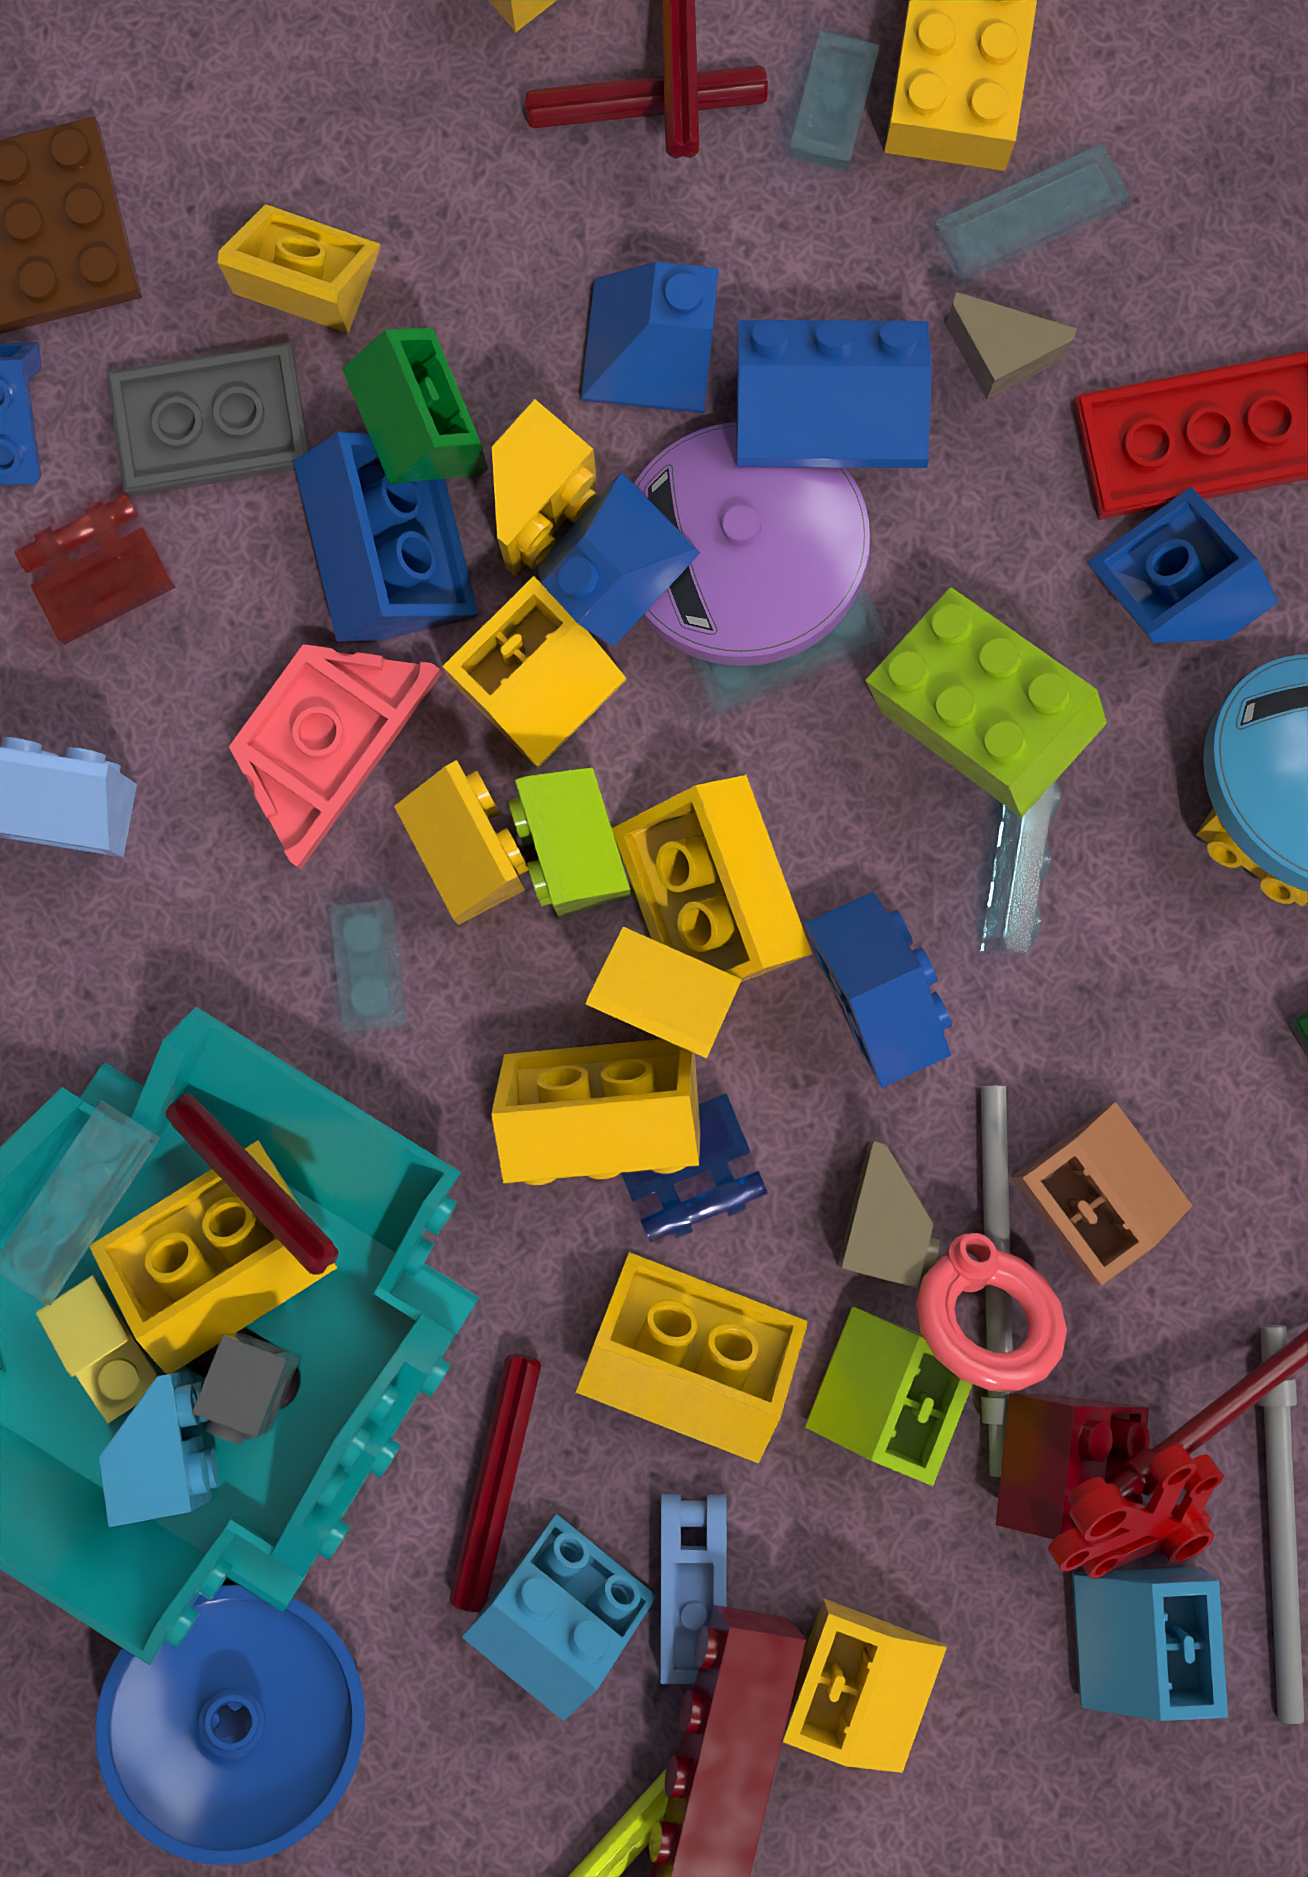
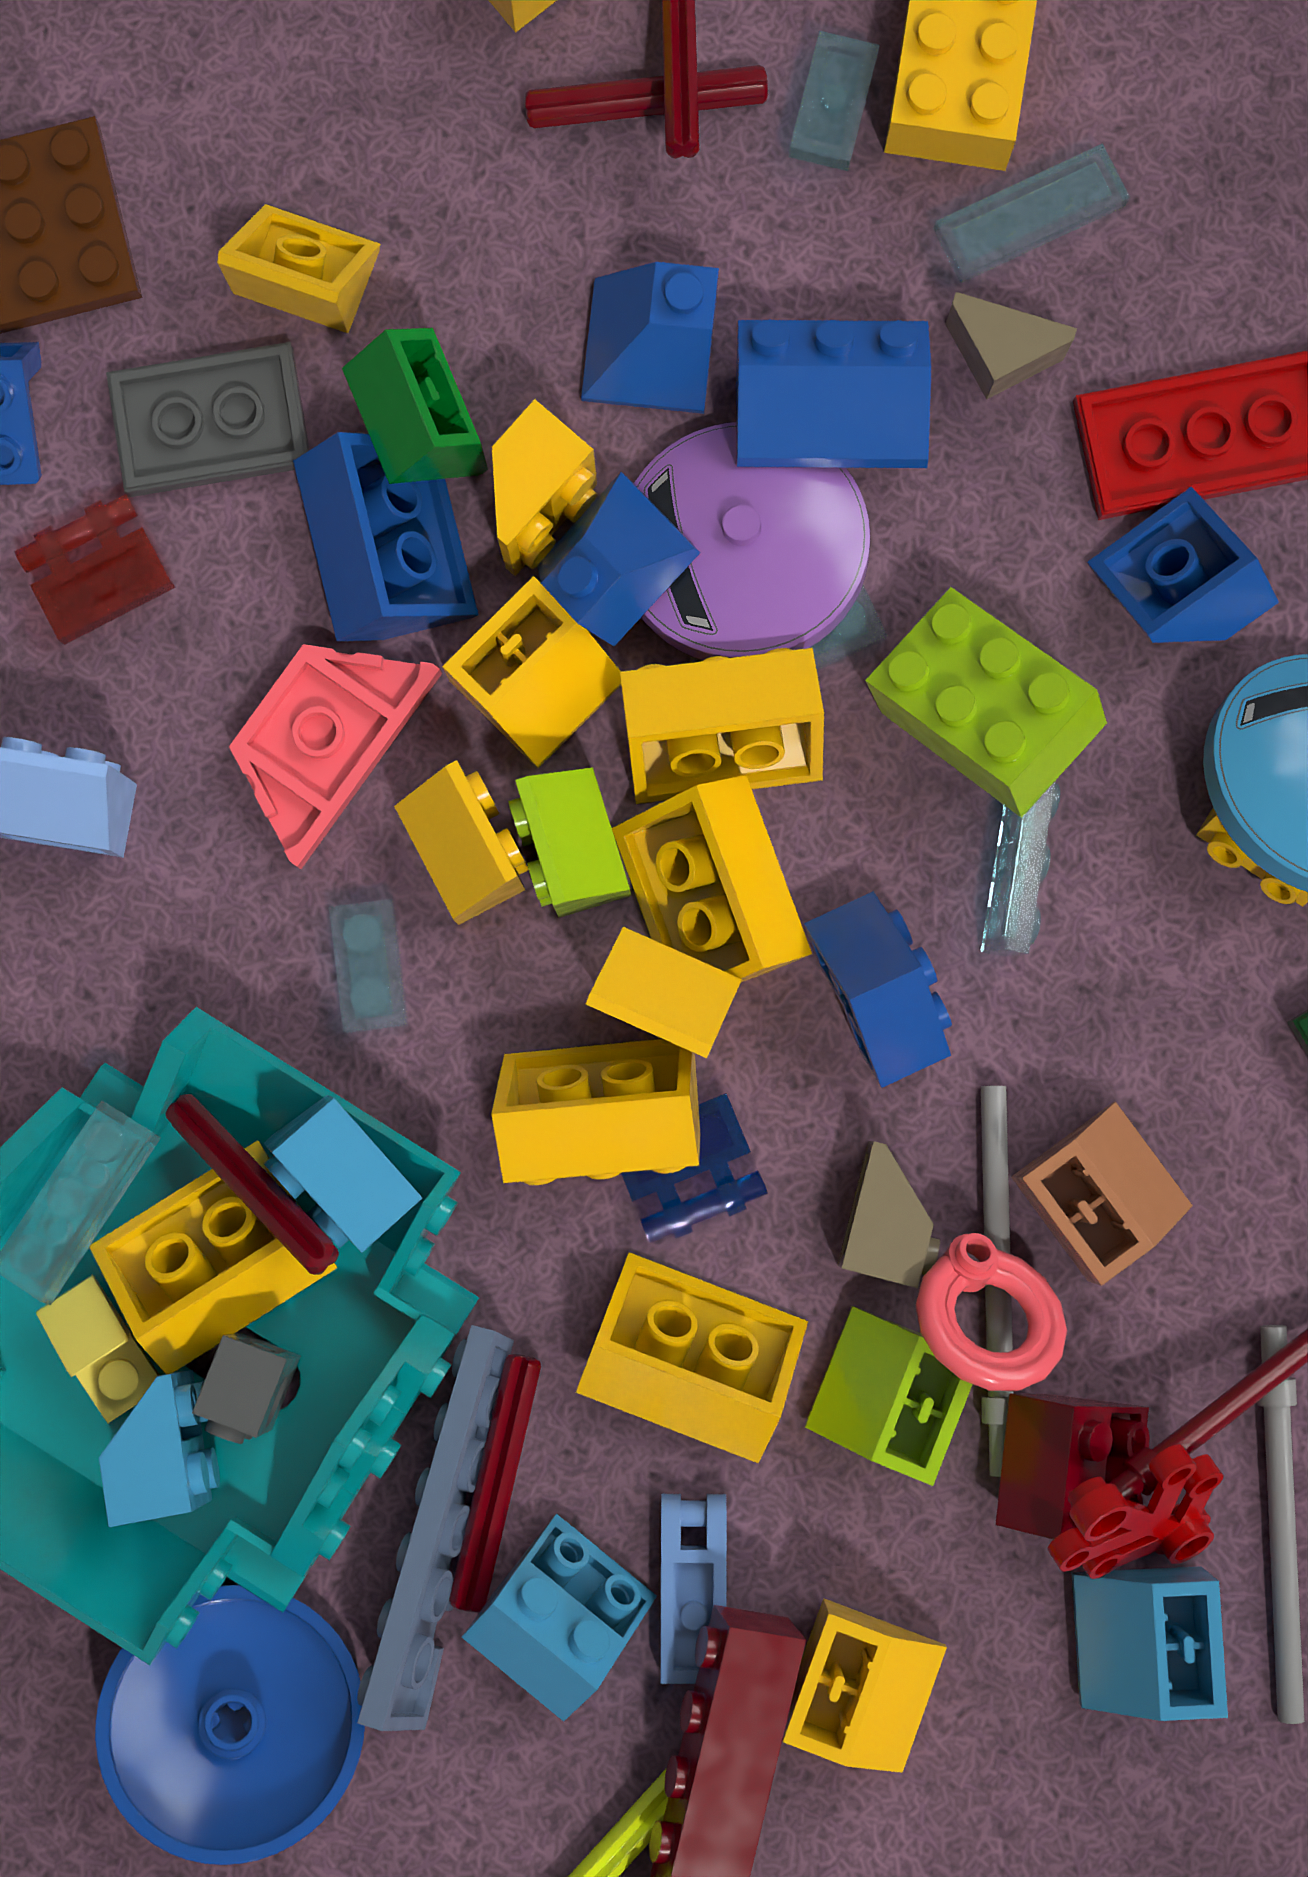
(342, 1171): none -> dark azure slope
(402, 1681): none -> sand blue wing
(724, 722): none -> yellow slope

